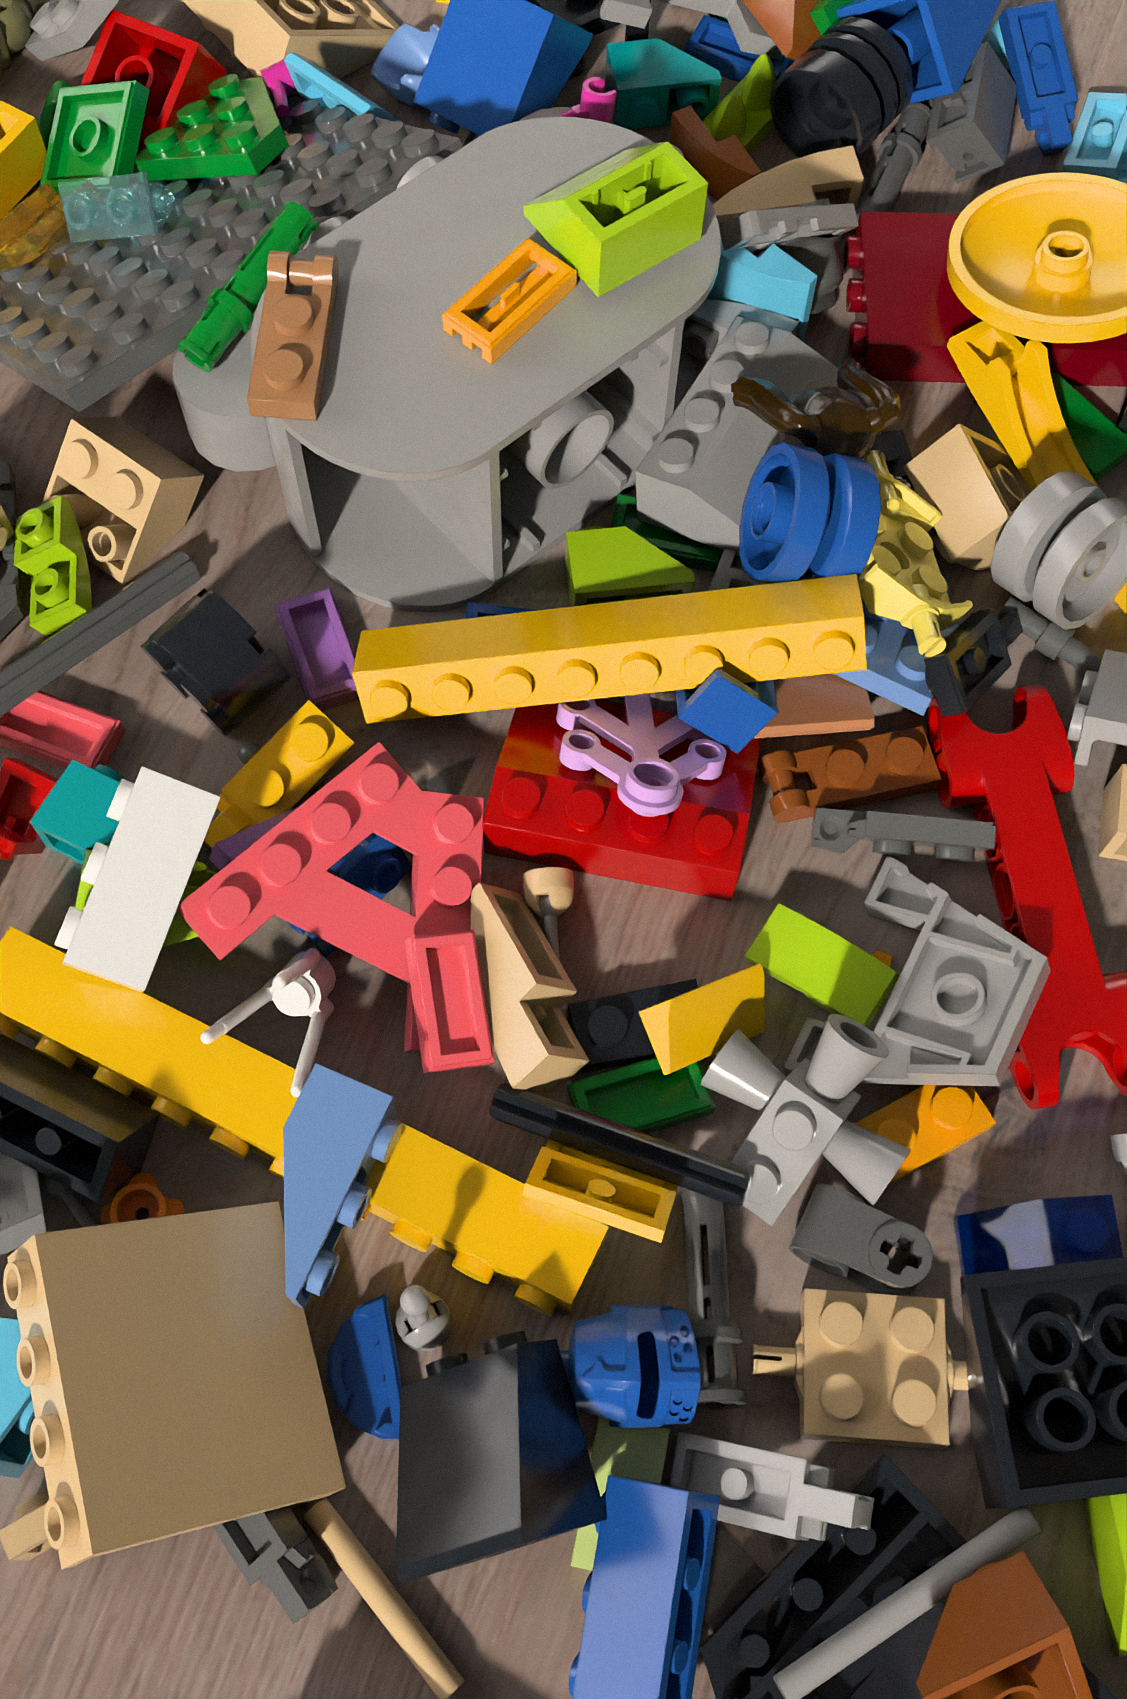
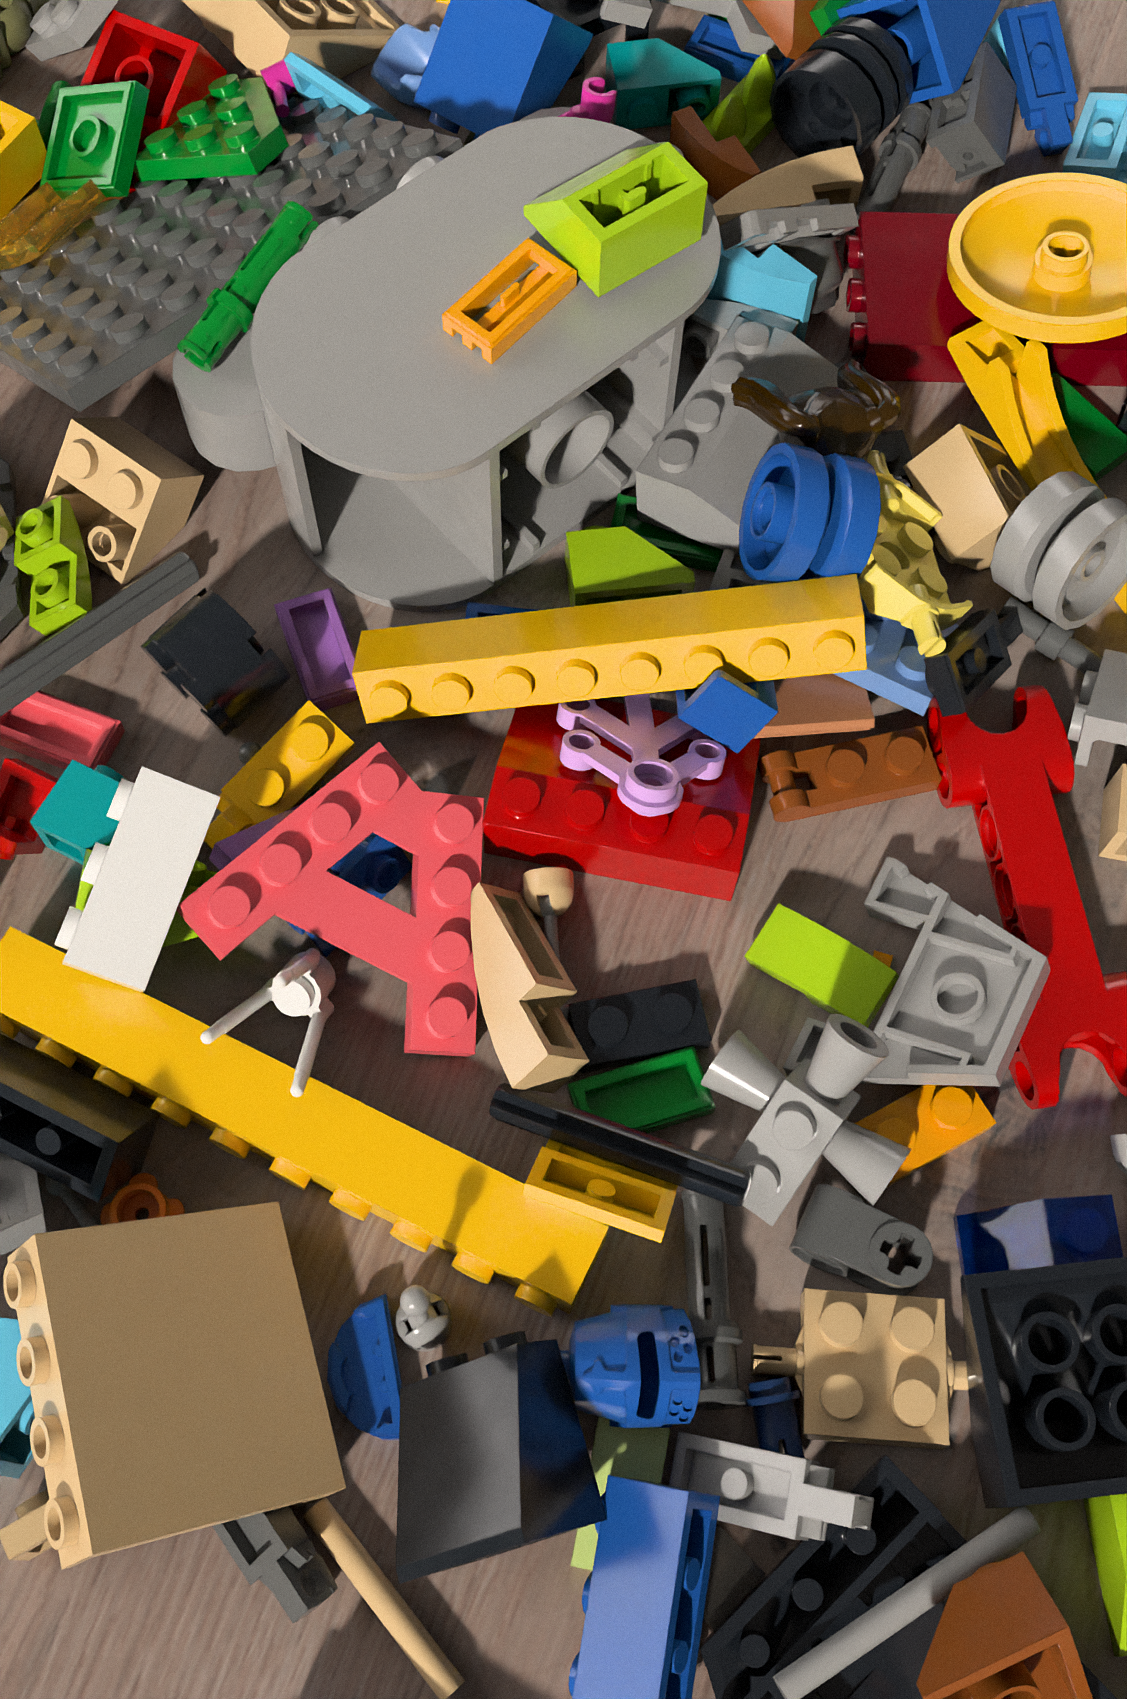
(114, 207): clear light blue hinge -> none
(293, 337): medium nougat plate -> none
(328, 1155): medium blue slope -> none
(448, 1001): coral tile -> none
(706, 1018): yellow slope -> none
(776, 1415): none -> dark blue pin
(895, 833): dark grey hinge -> none

